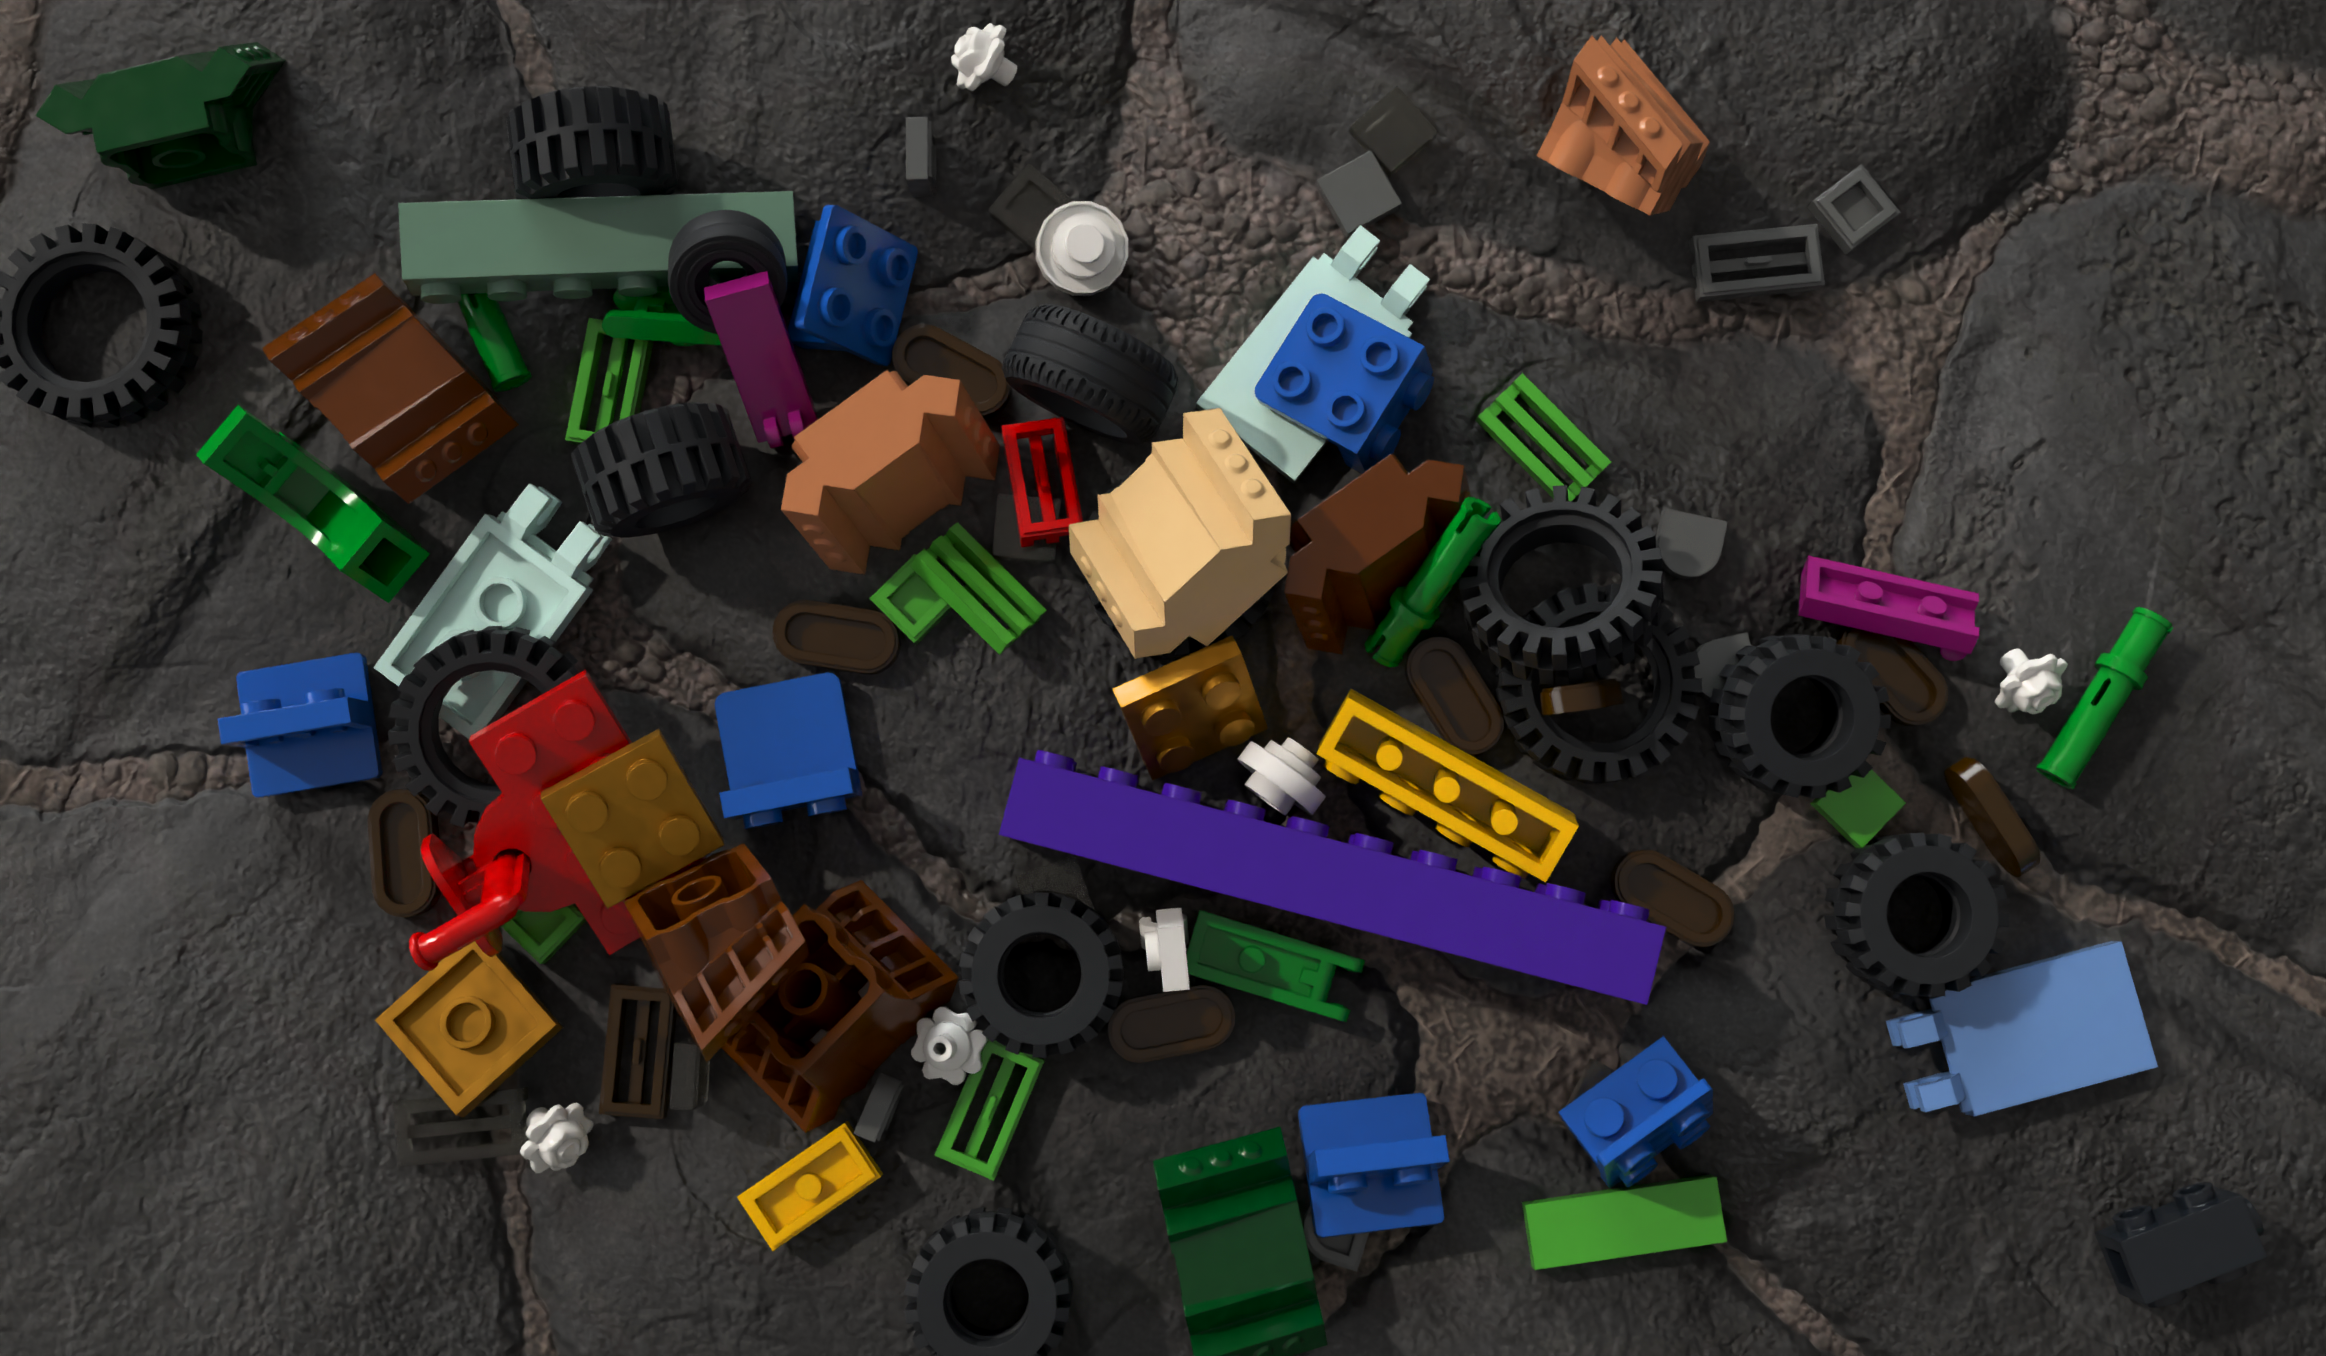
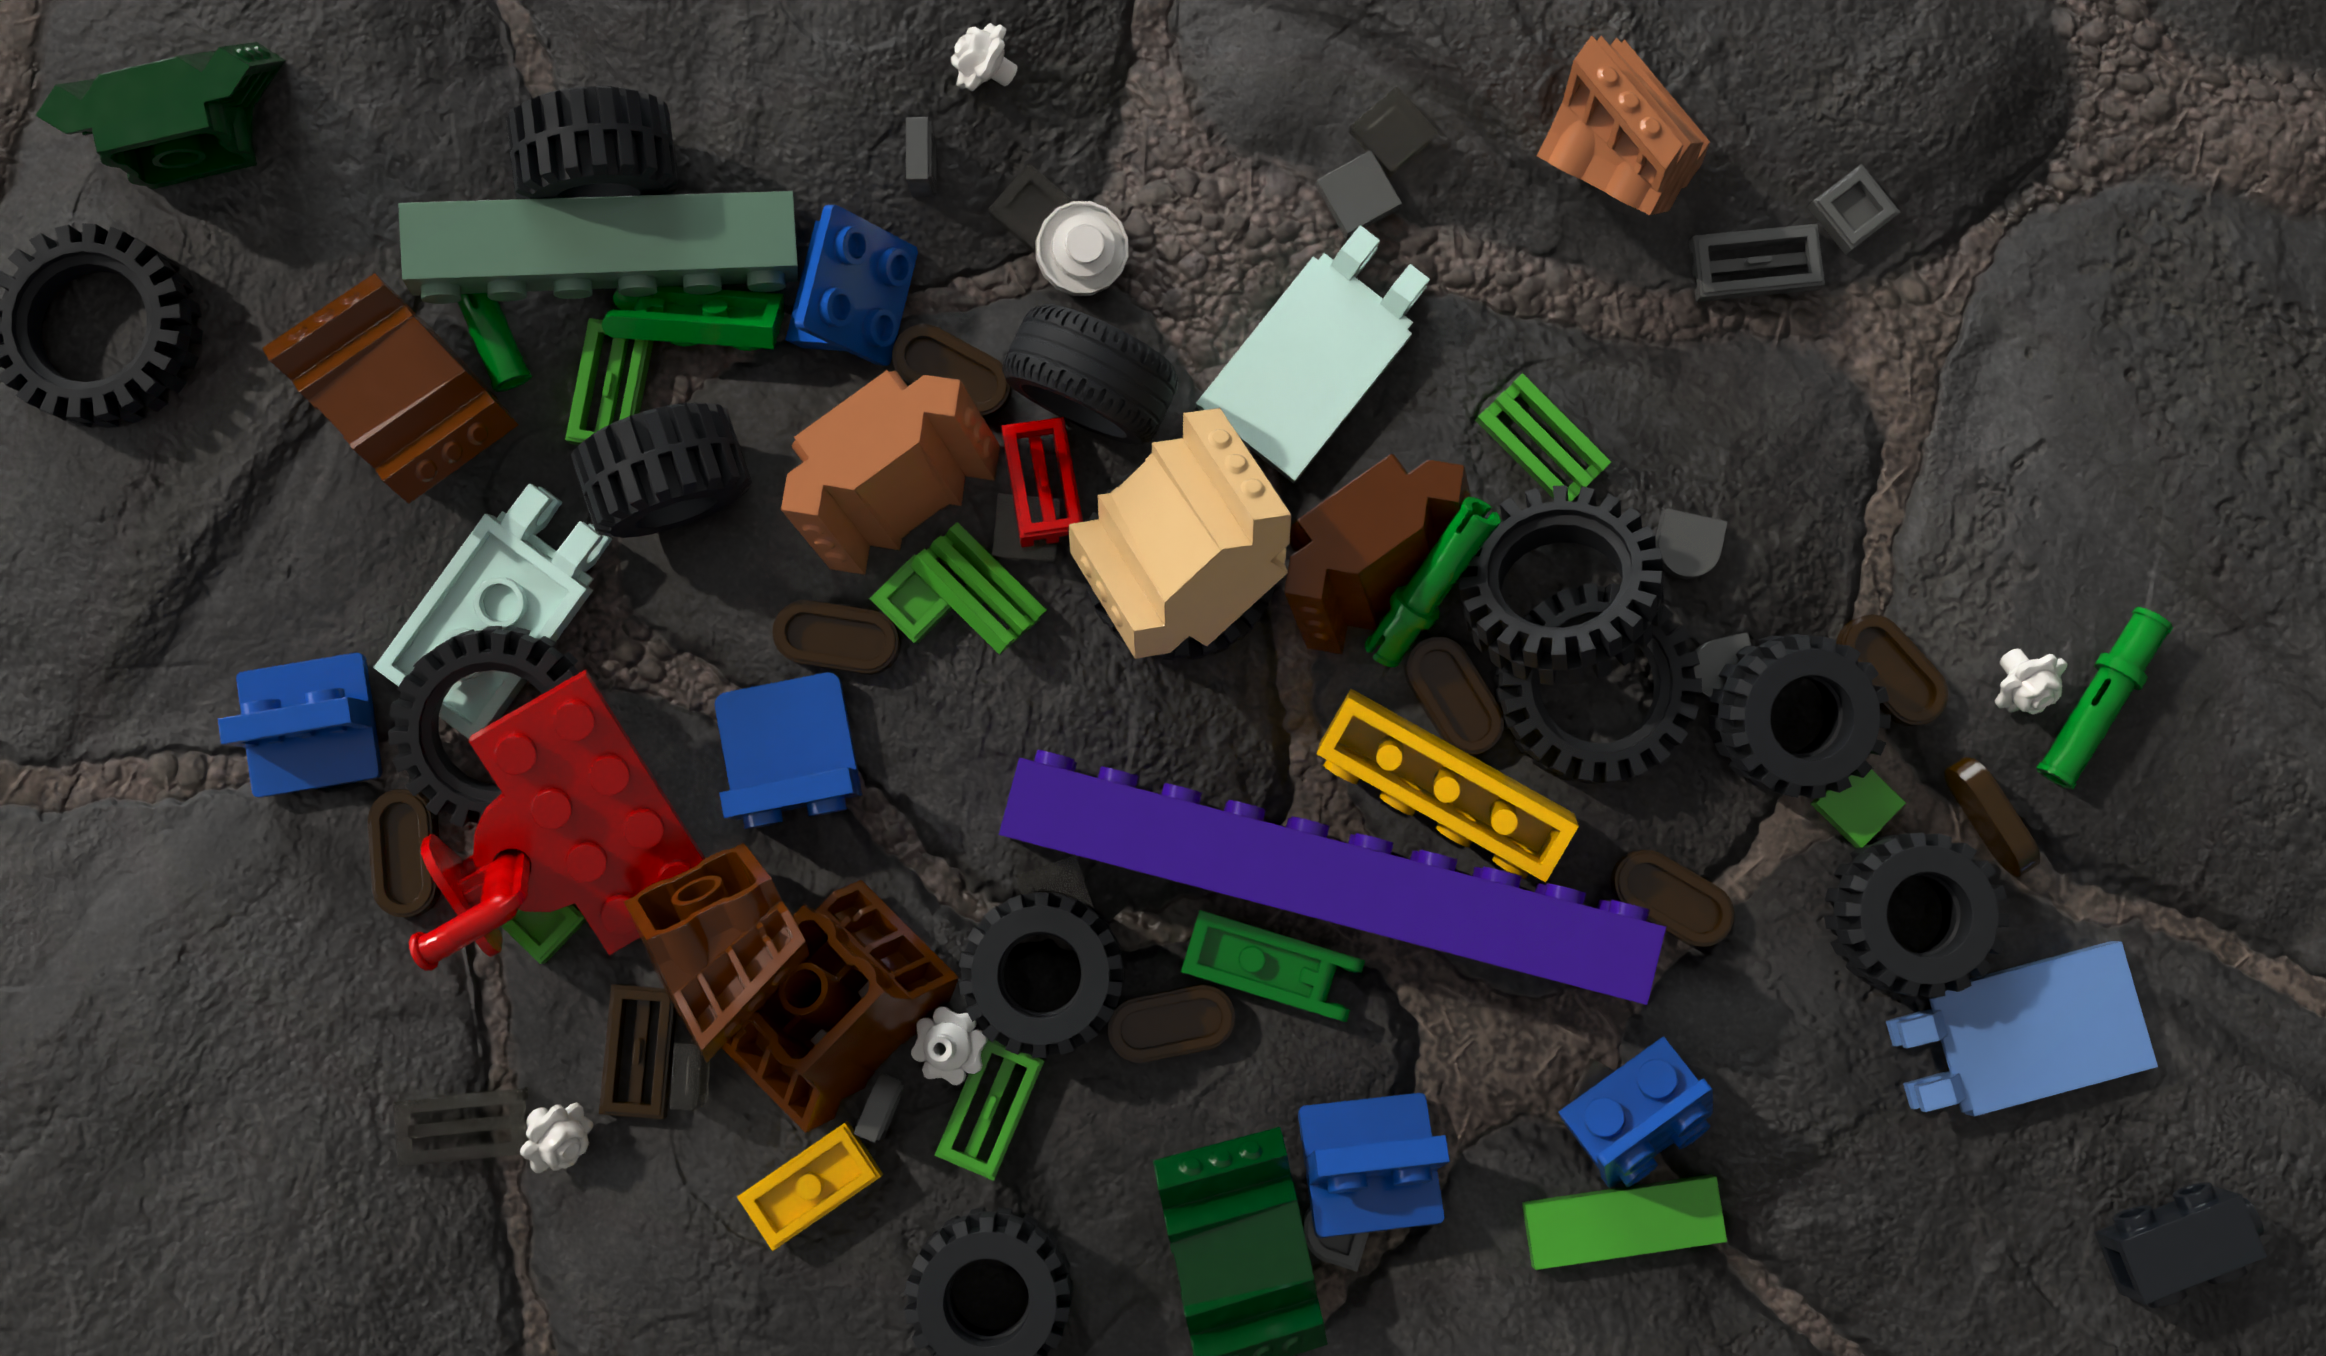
(315, 502): green arch -> none
(468, 1026): pearl gold plate -> none
(632, 818): pearl gold plate -> none
(719, 238): black tyre -> none
(761, 357): magenta hinge -> none
(1166, 947): white plate -> none
(1191, 708): pearl gold plate -> none
(1283, 775): white plate -> none
(1347, 380): blue bracket -> none
(1581, 696): dark brown tile -> none
(1890, 605): magenta hinge -> none

